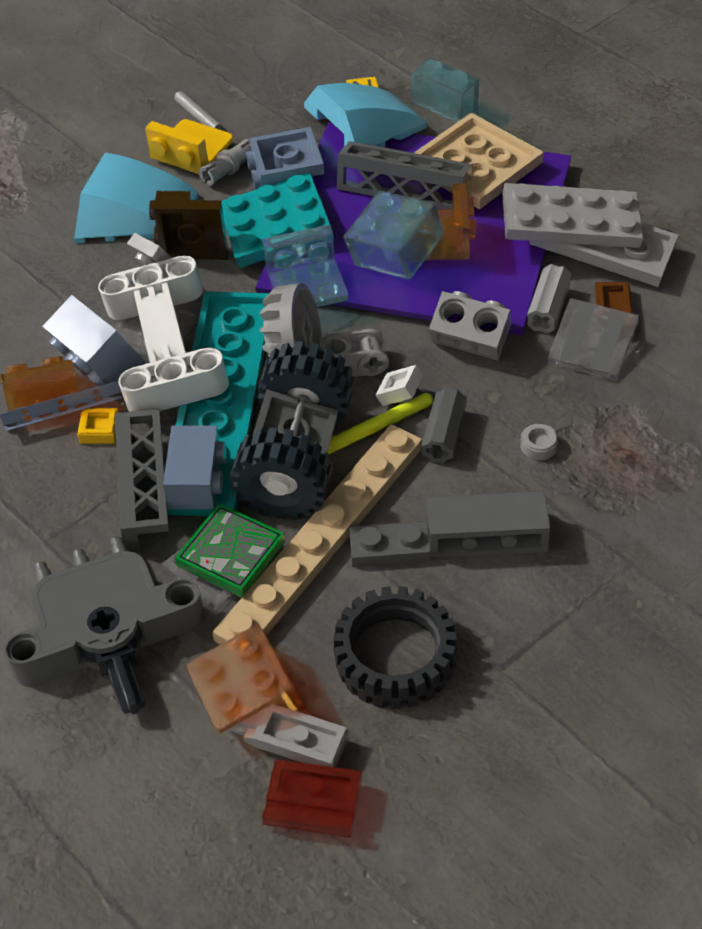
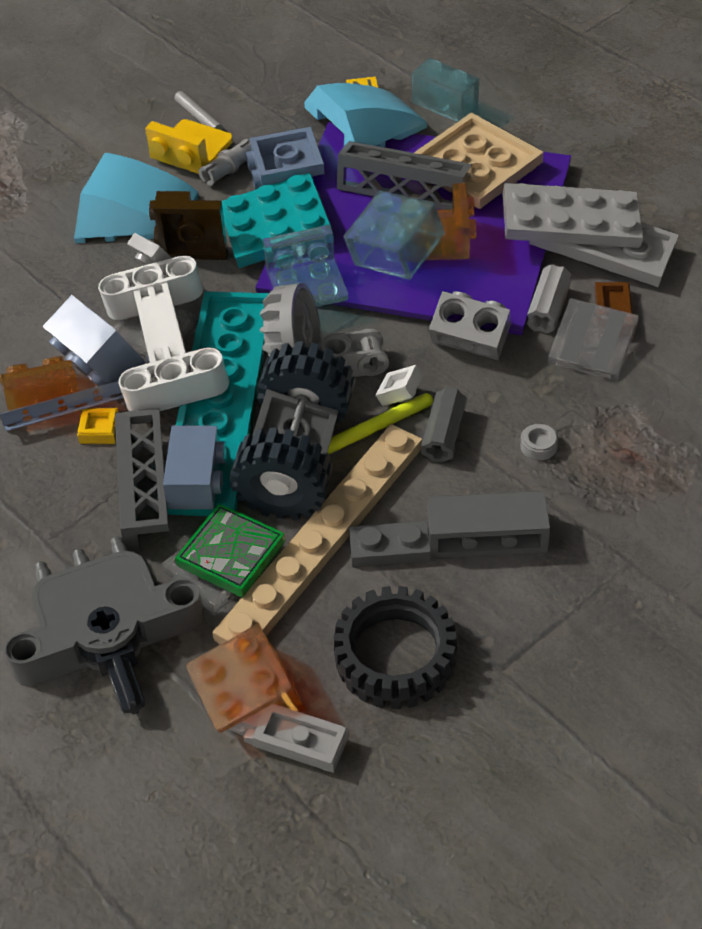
(312, 798): clear red plate -> none

